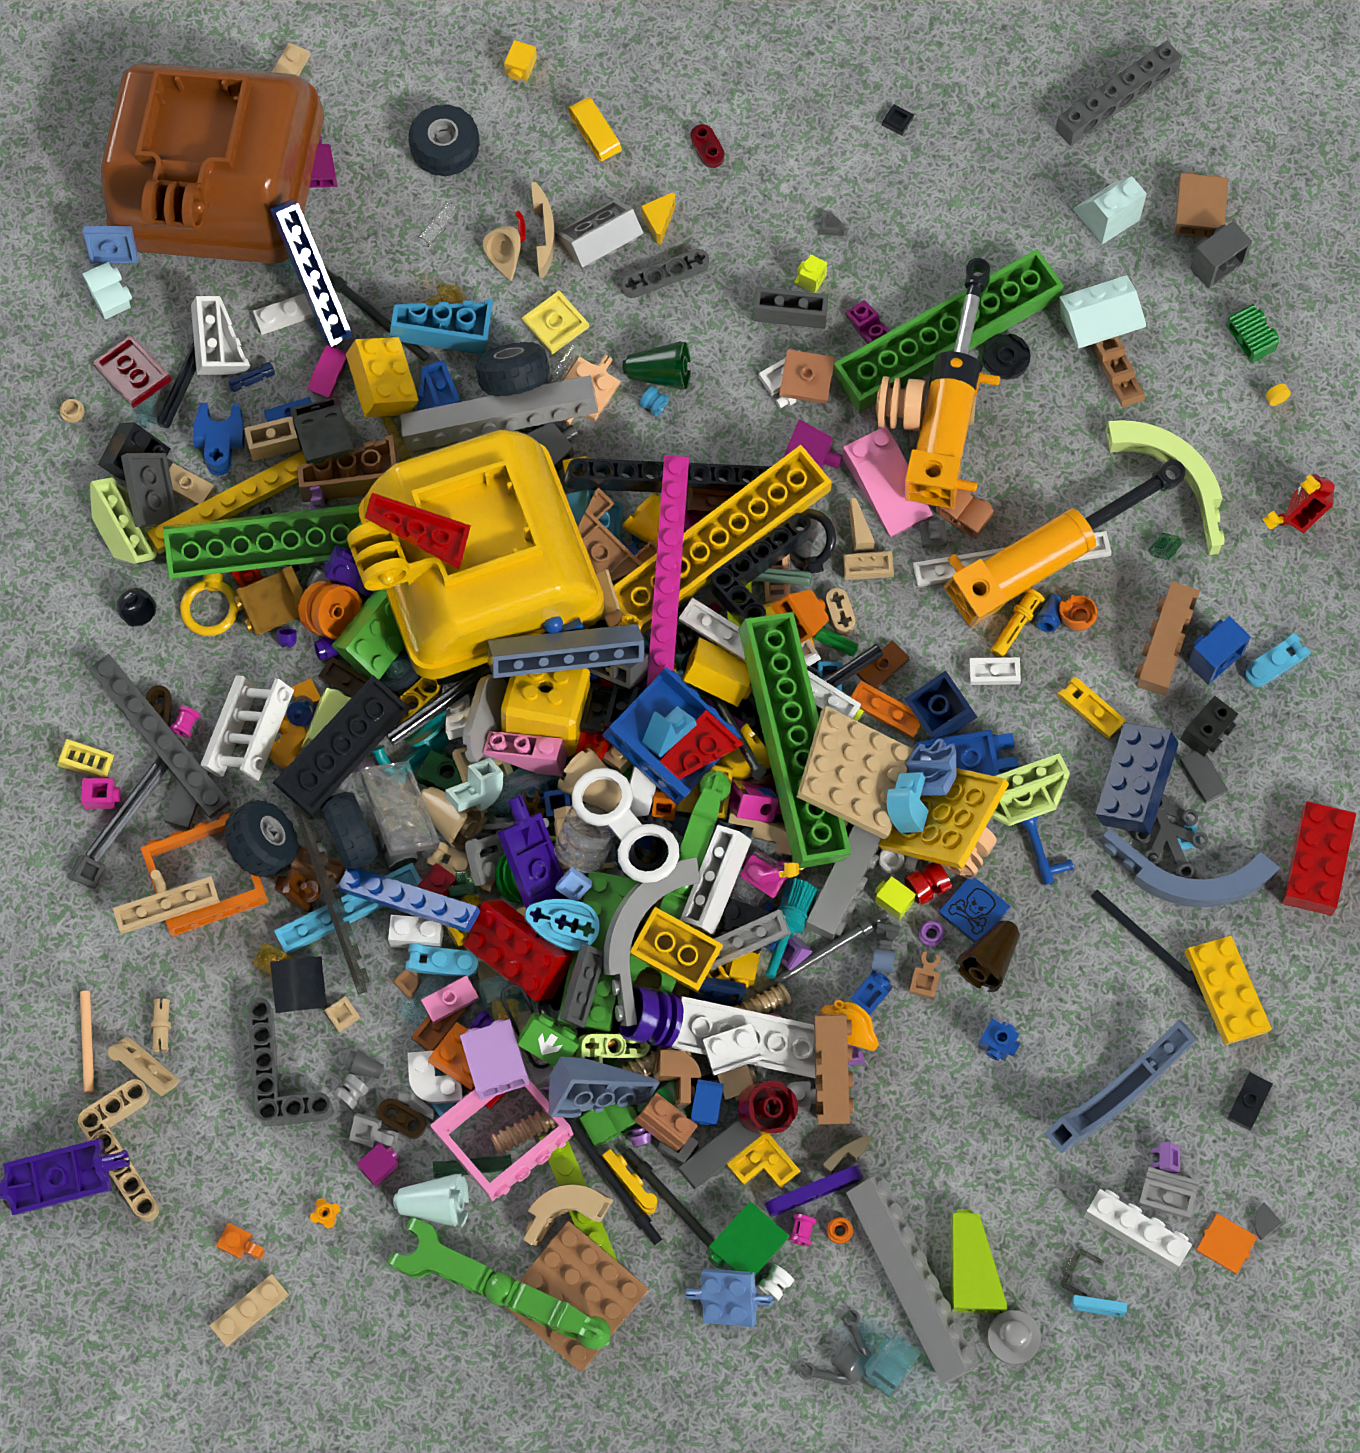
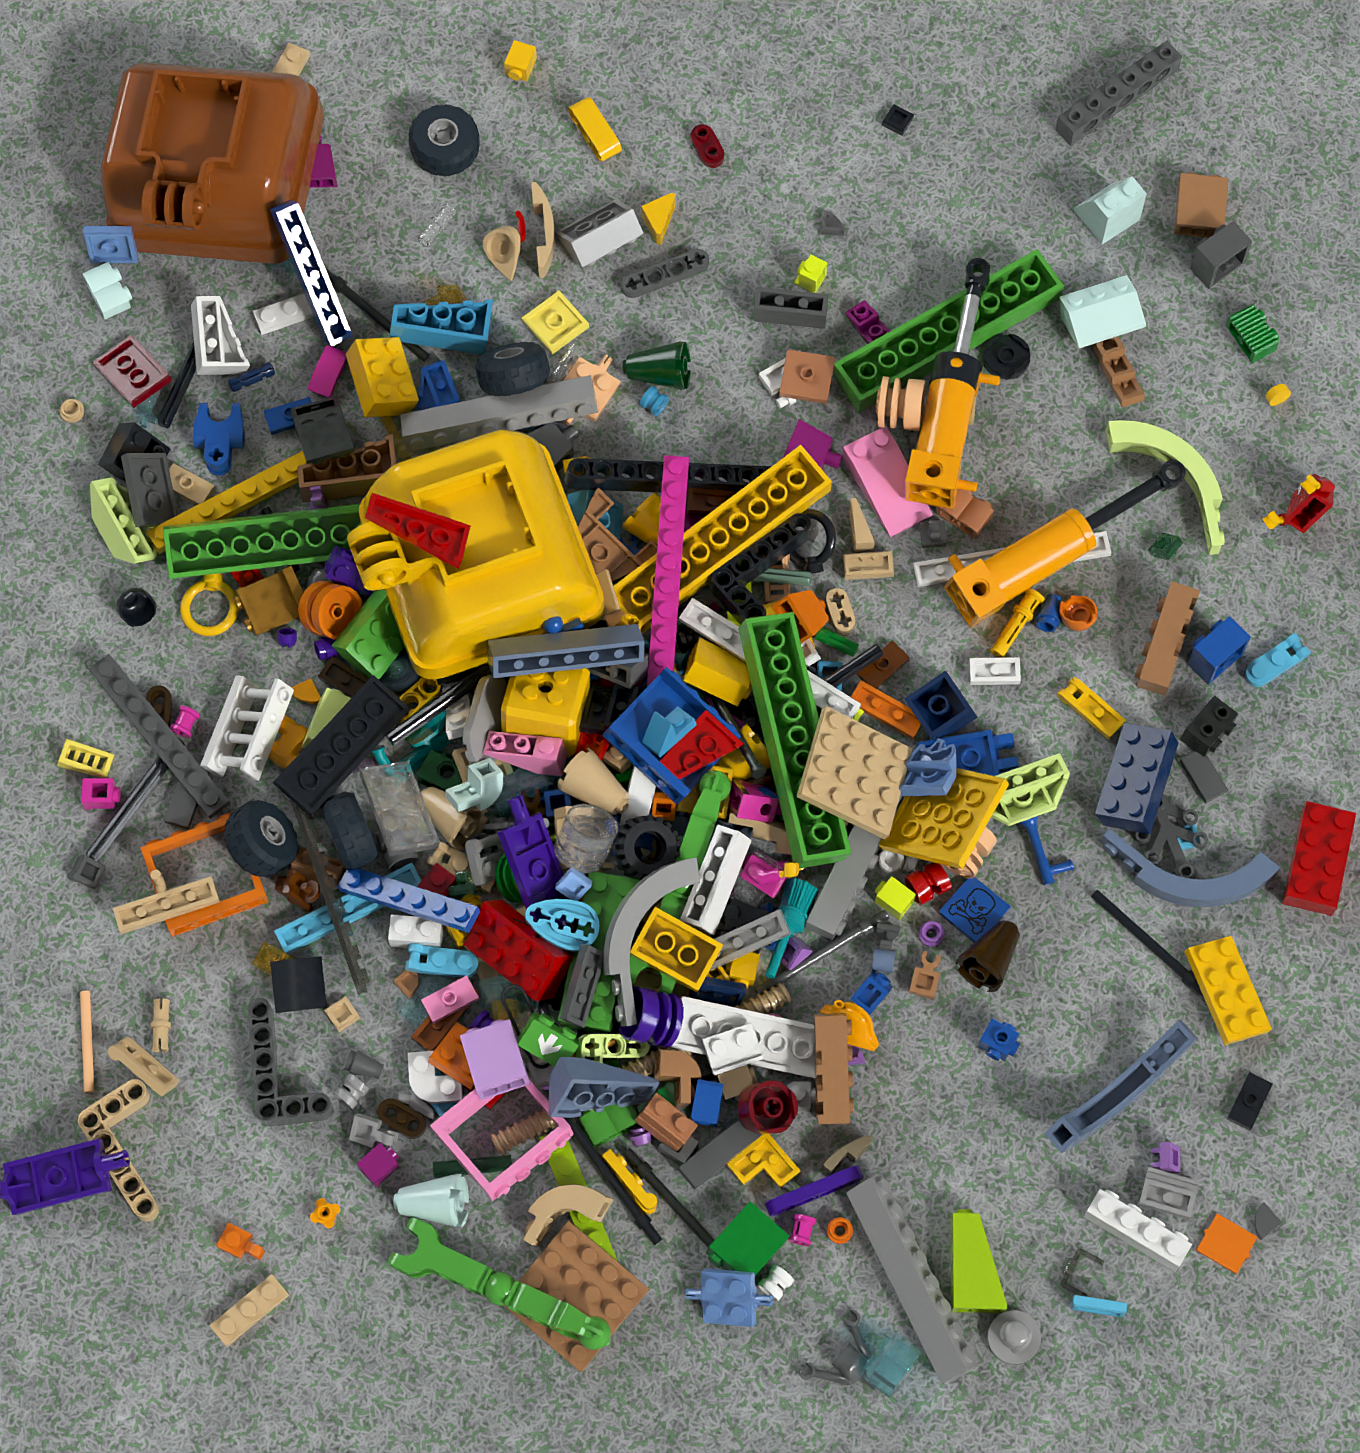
(272, 438): tan brick -> none
(304, 705): clear blue brick -> none
(625, 825): white bar -> none
(904, 803): medium azure brick -> none

